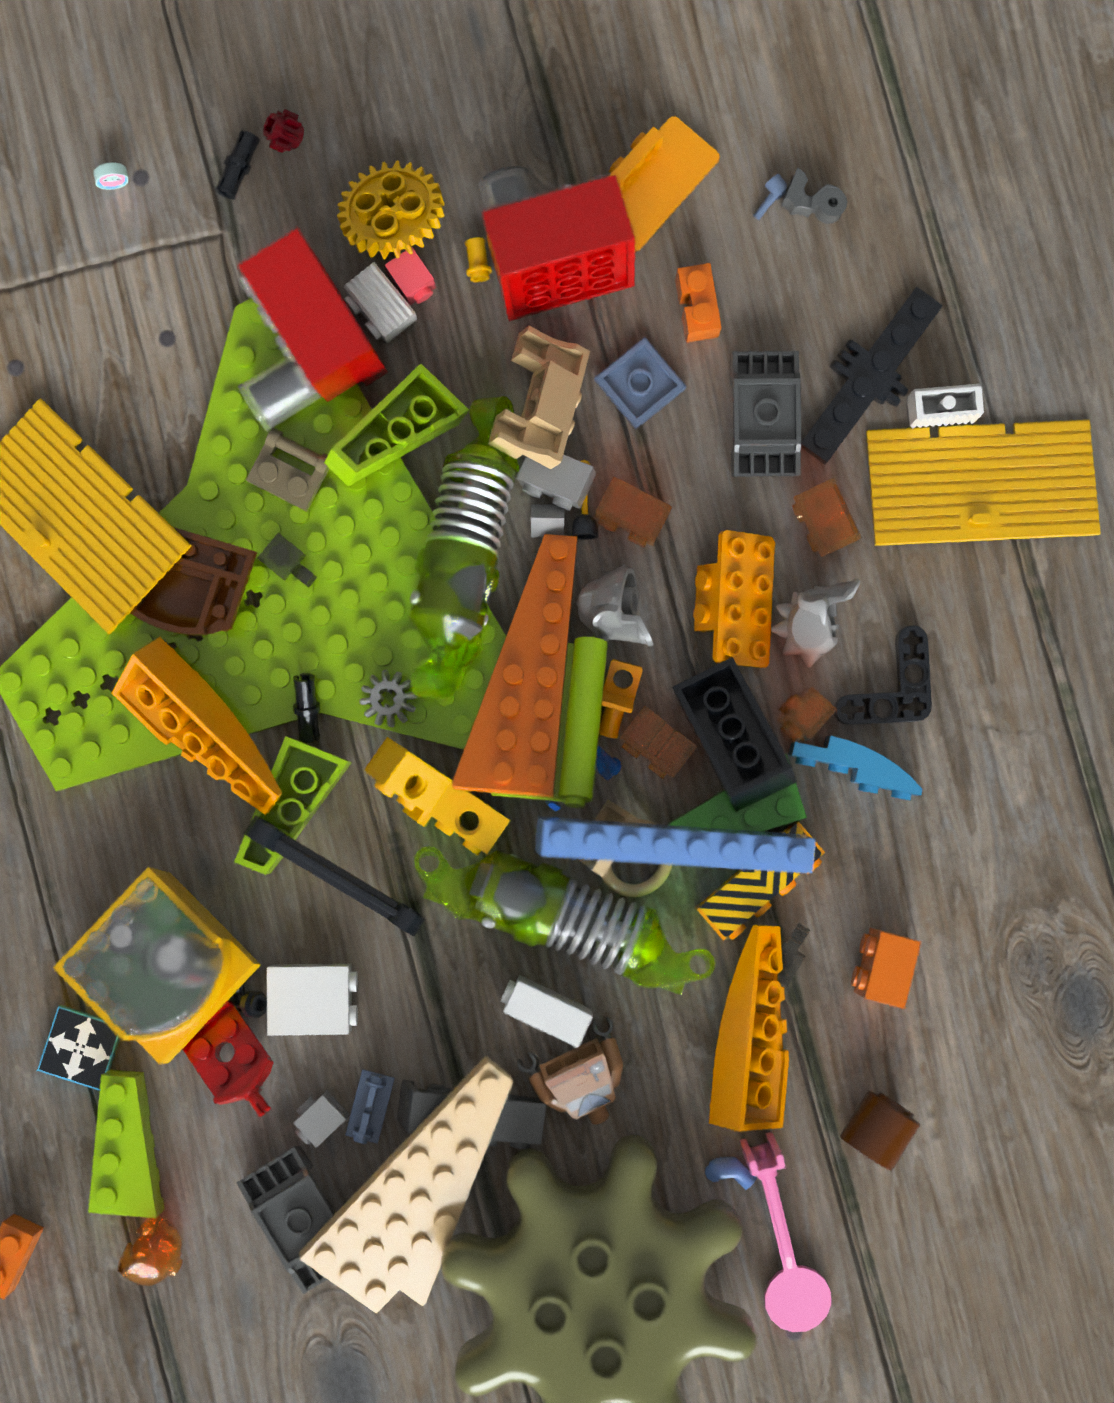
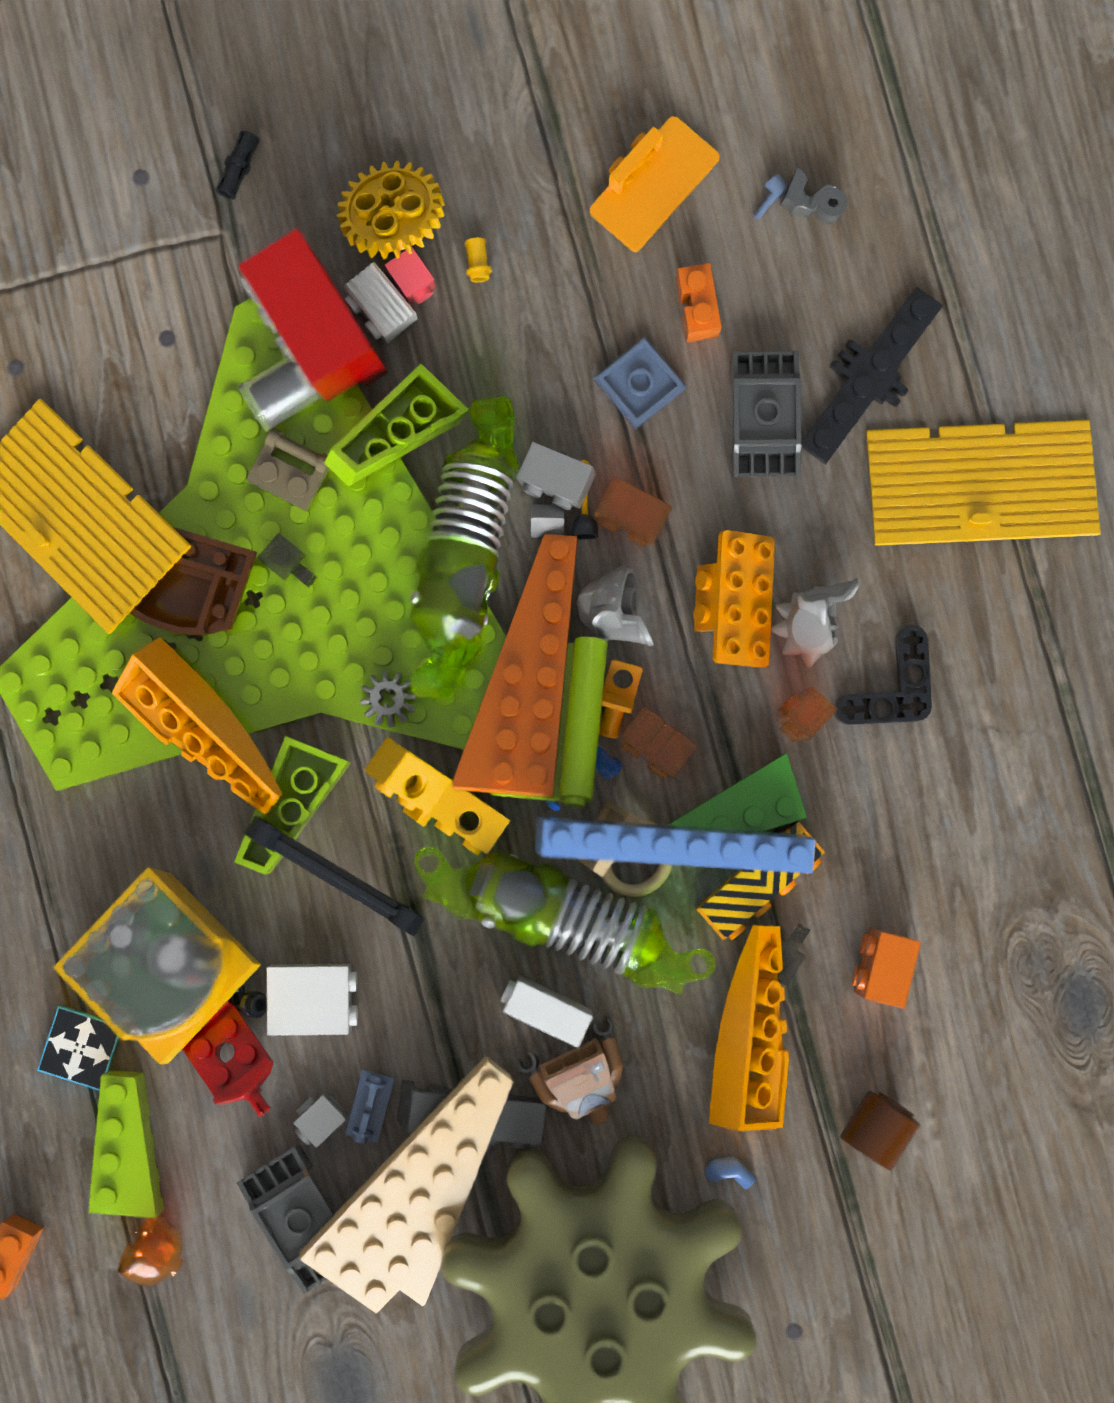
(111, 176): light aqua tile -> none
(283, 130): dark red gear -> none
(306, 707): black pin -> none
(550, 401): tan bracket -> none
(557, 243): red piece -> none
(734, 734): black brick -> none
(796, 1295): bright pink piece -> none
(826, 518): clear orange brick -> none
(869, 767): dark azure slope -> none
(945, 405): white brick -> none

